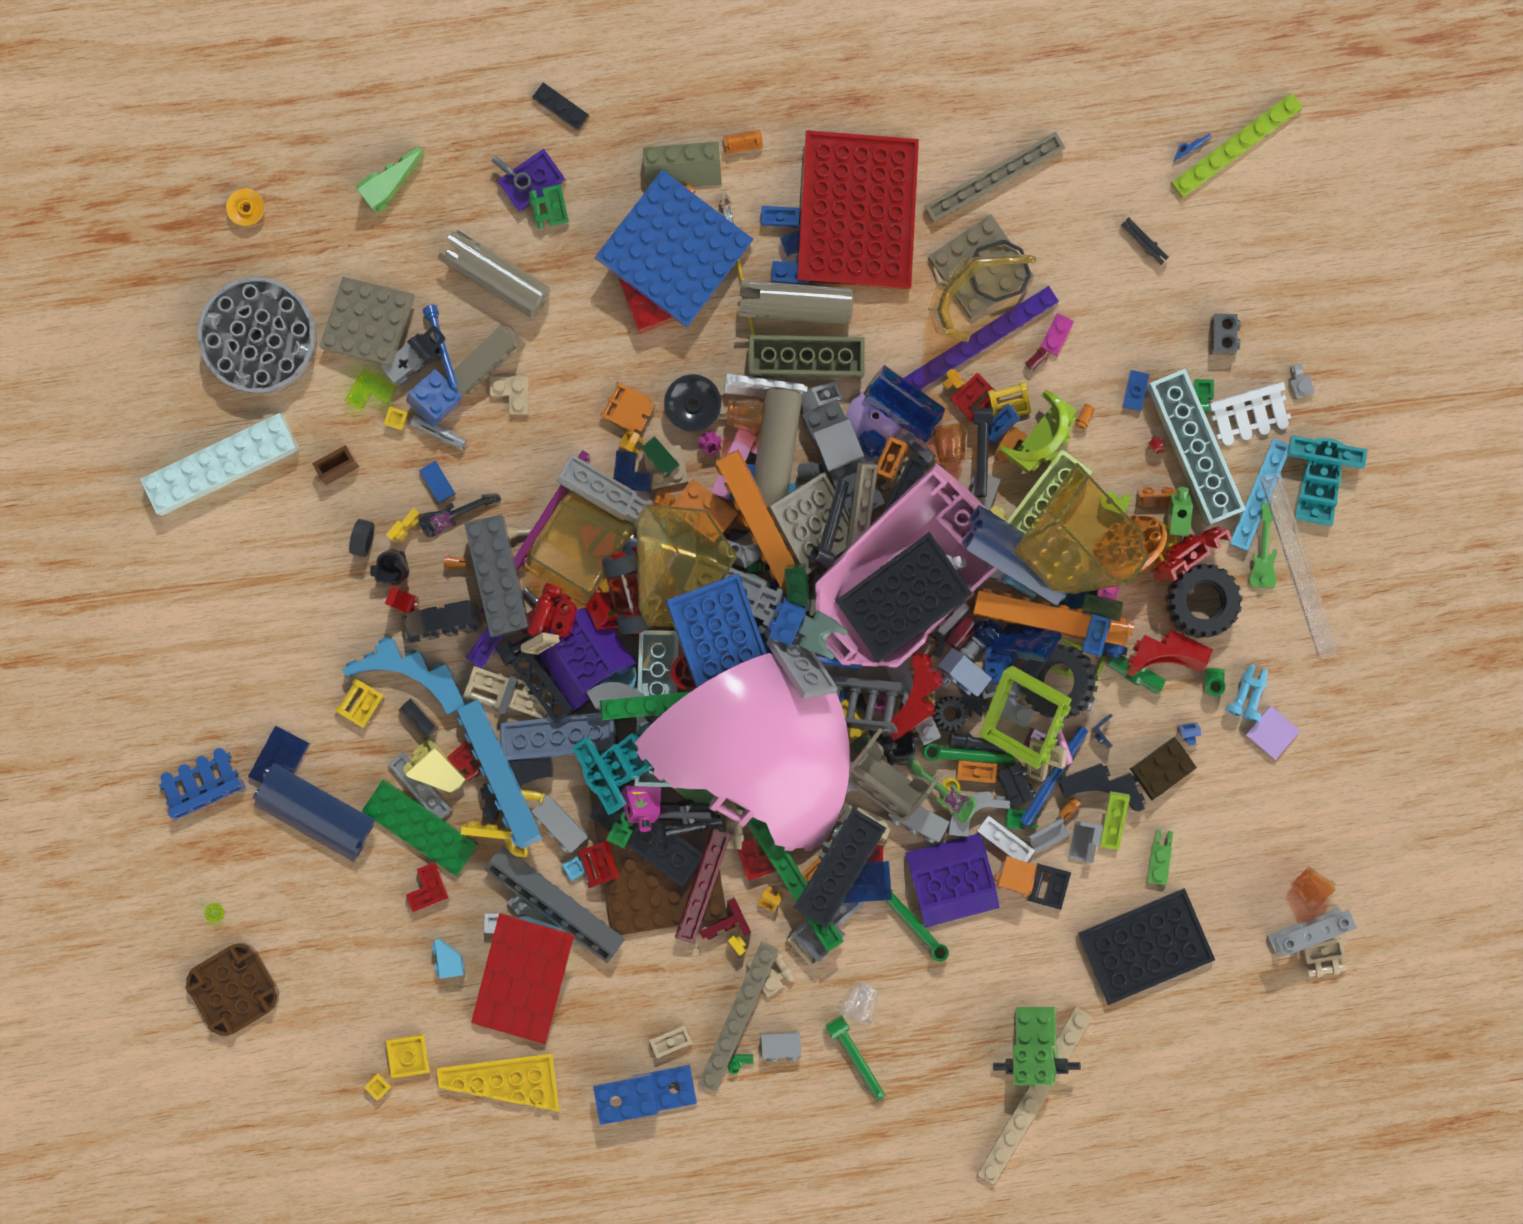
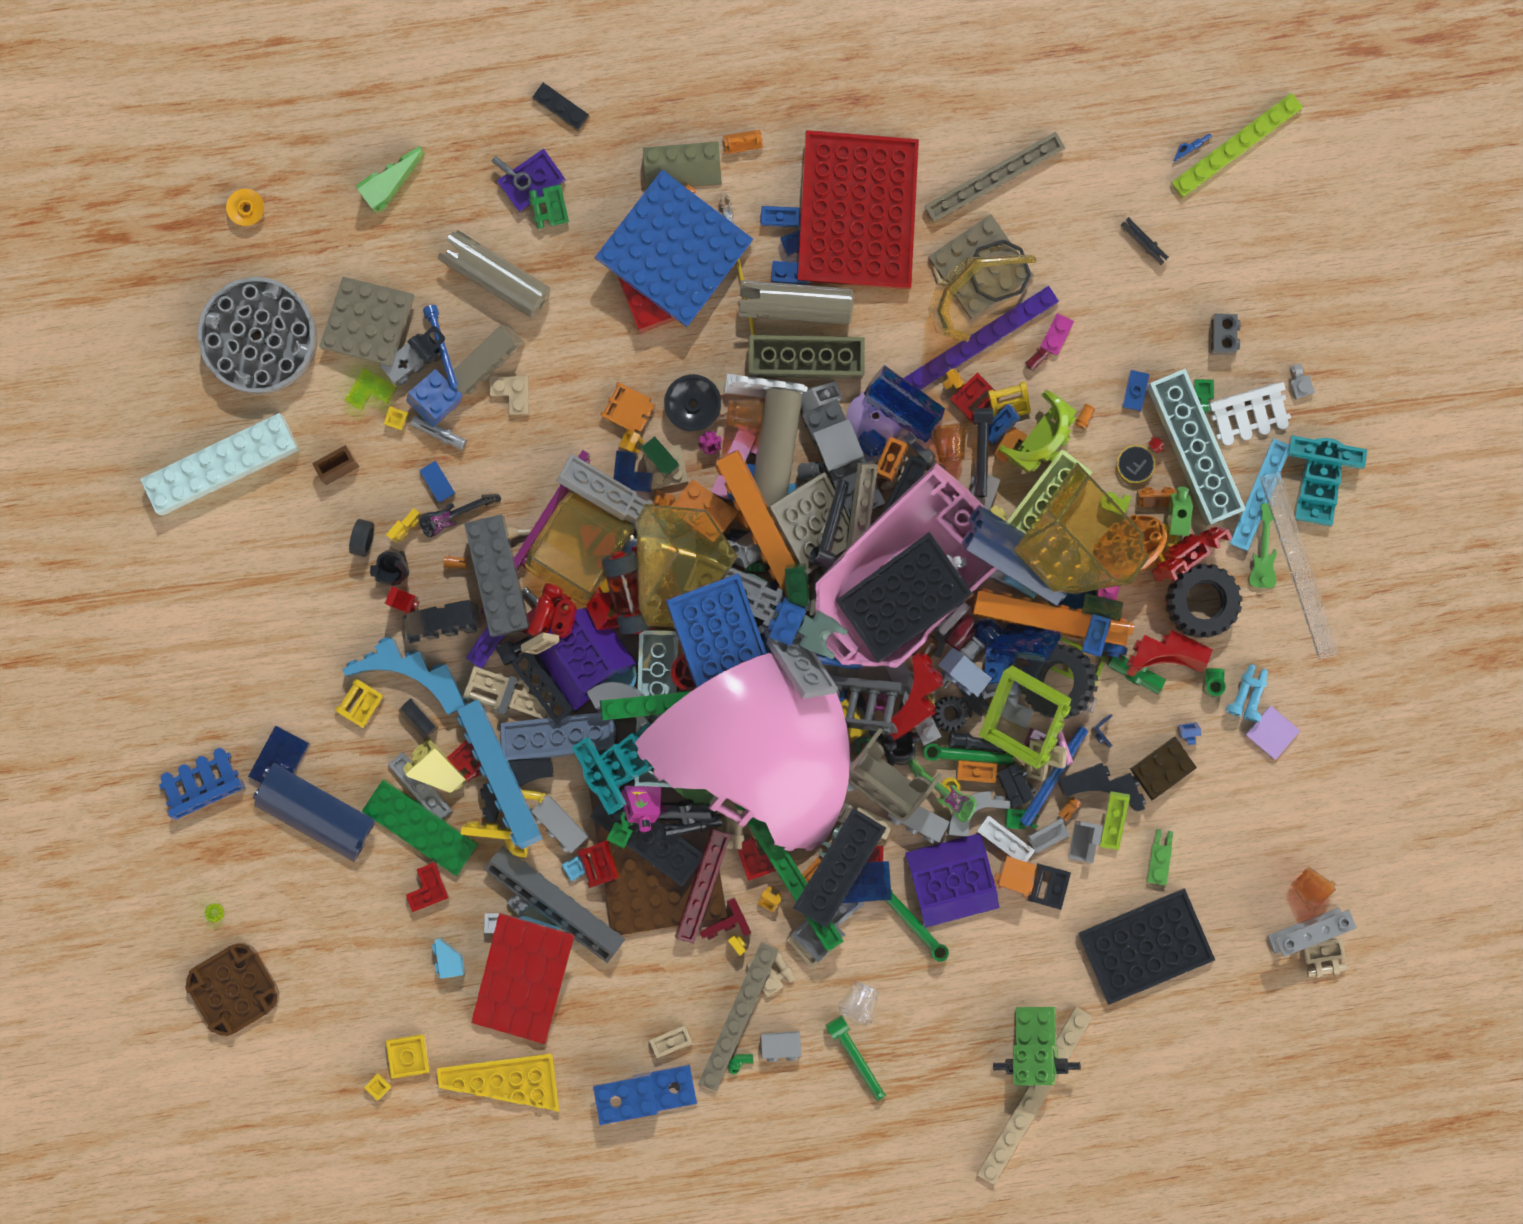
(1135, 464): none -> black tile

